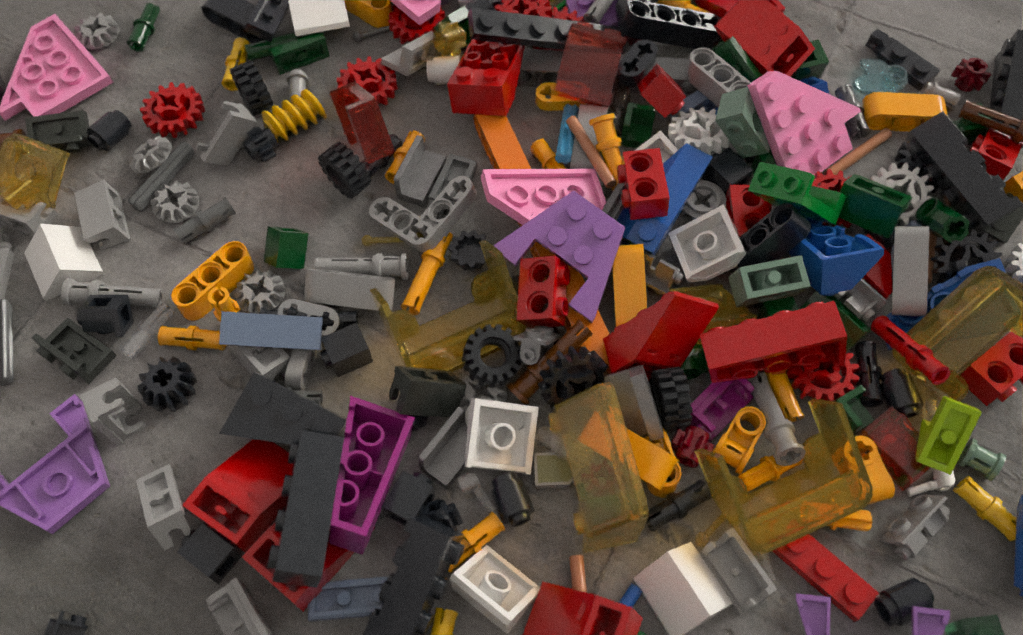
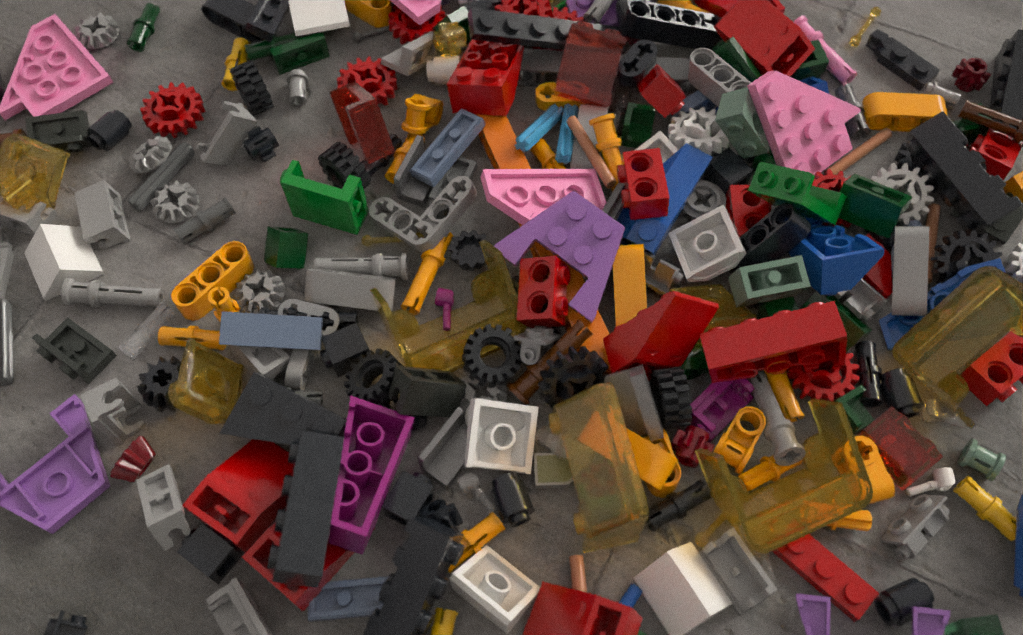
(106, 314): black brick -> none
(134, 461): none -> dark red piece
(206, 384): none -> clear yellow slope
(293, 114): yellow piece -> none
(325, 204): none -> green panel
(366, 371): none -> black tyre
(422, 114): none -> light orange piece
(445, 299): none -> magenta hand
(447, 147): none -> sand blue tile
(539, 128): none -> dark azure axle
(836, 64): none -> bright pink pin
(856, 39): none -> clear yellow hinge
(880, 77): clear light blue plate -> none
(917, 356): red pin -> none
(942, 220): dark green piece -> none
(946, 435): lime slope -> none

